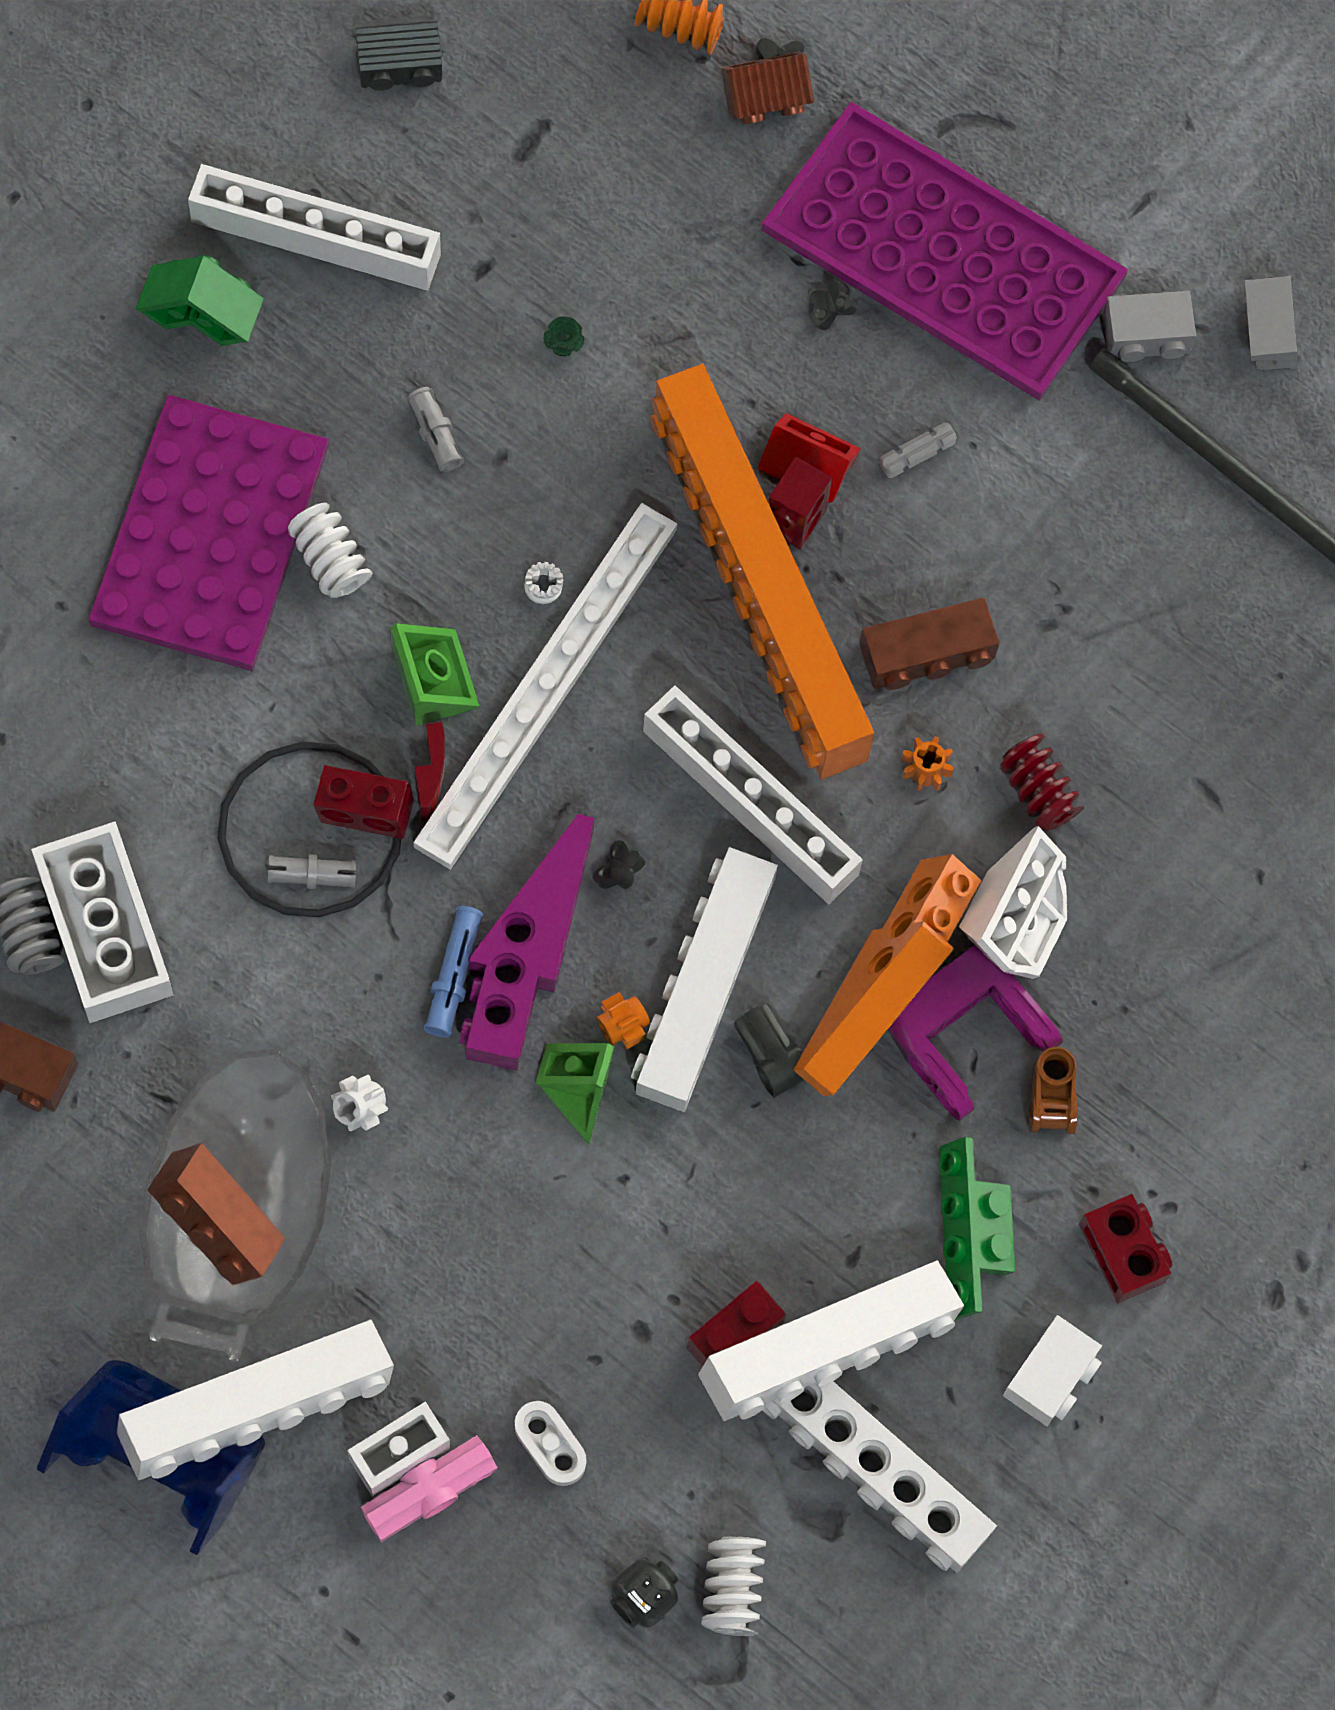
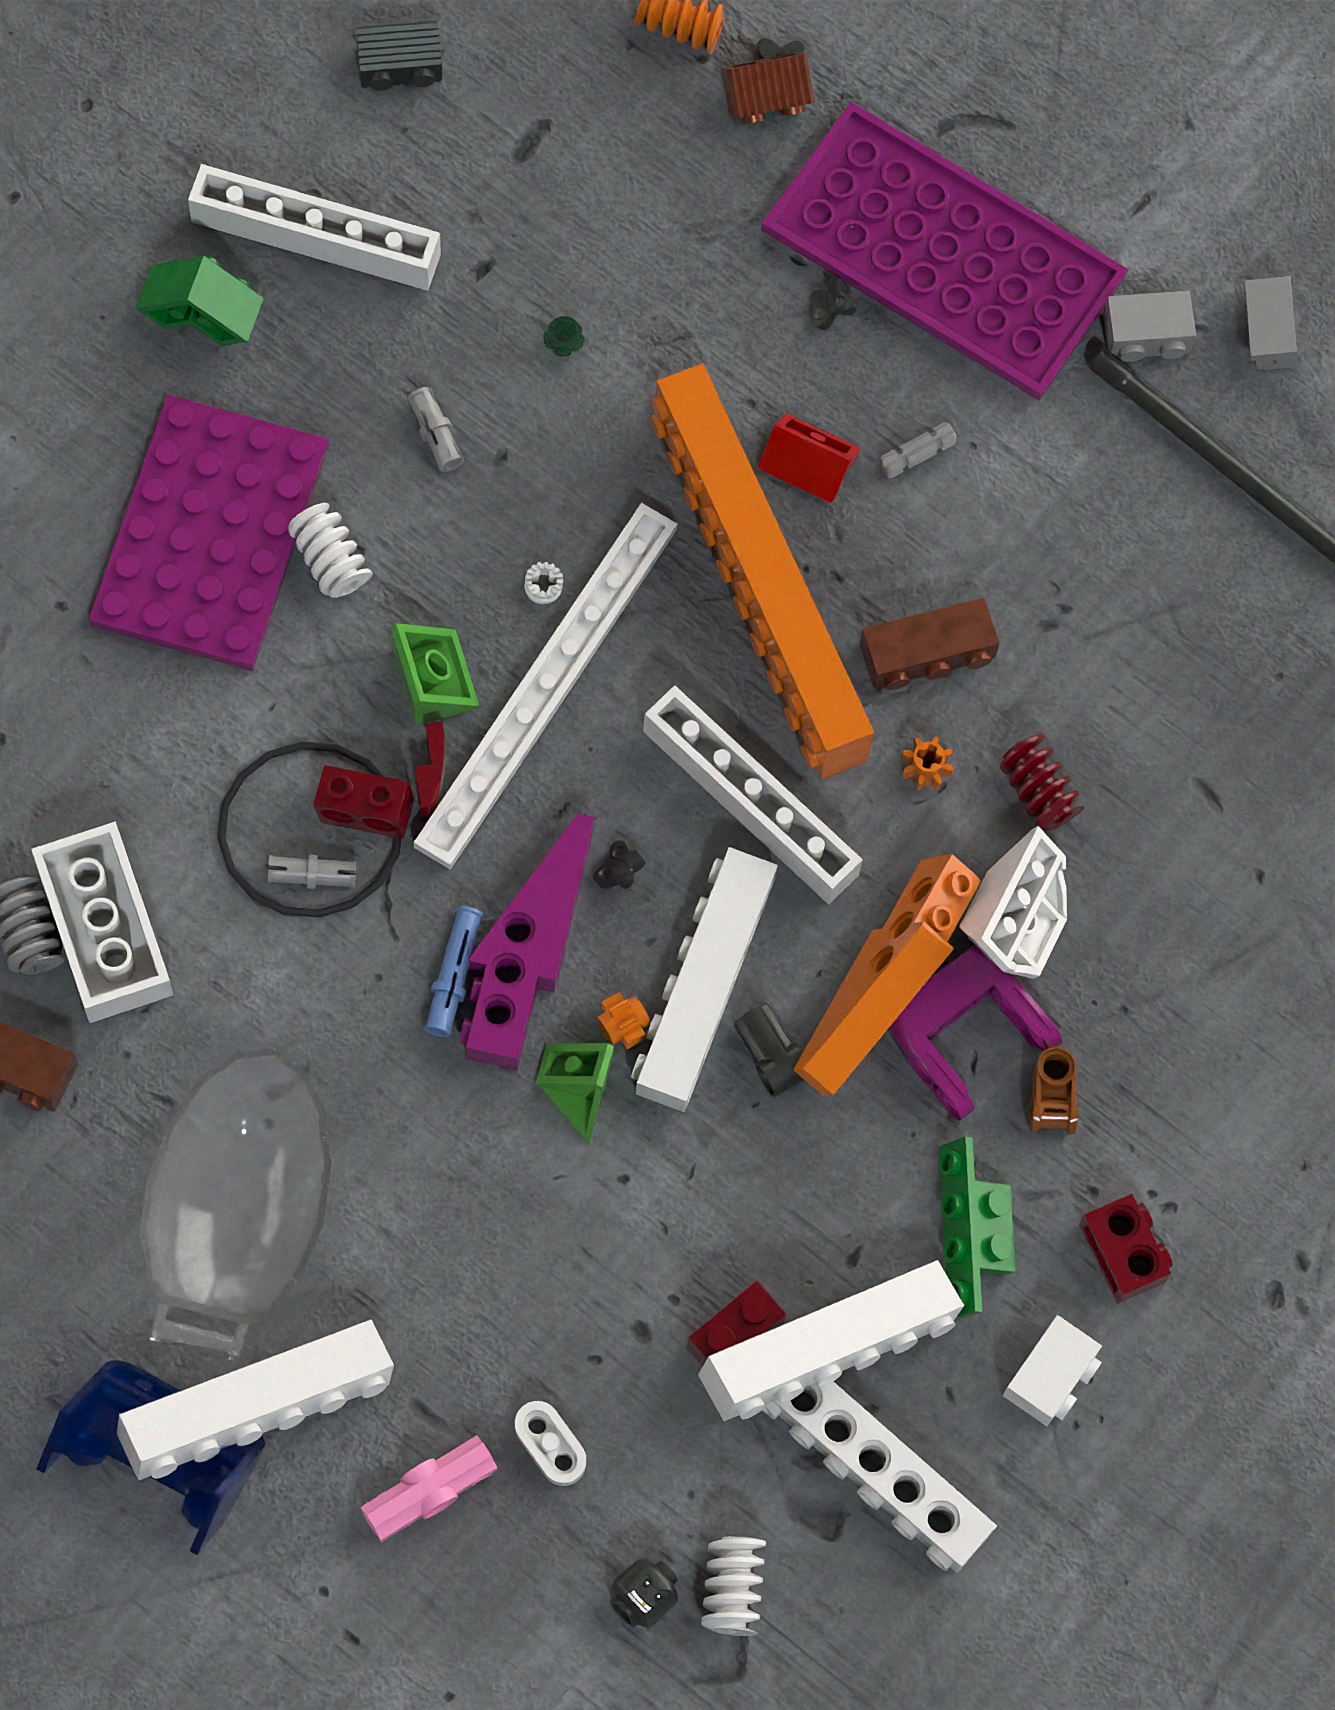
(216, 1214): copper brick -> none
(359, 1103): white gear -> none
(398, 1448): white brick -> none
(800, 501): dark red brick -> none

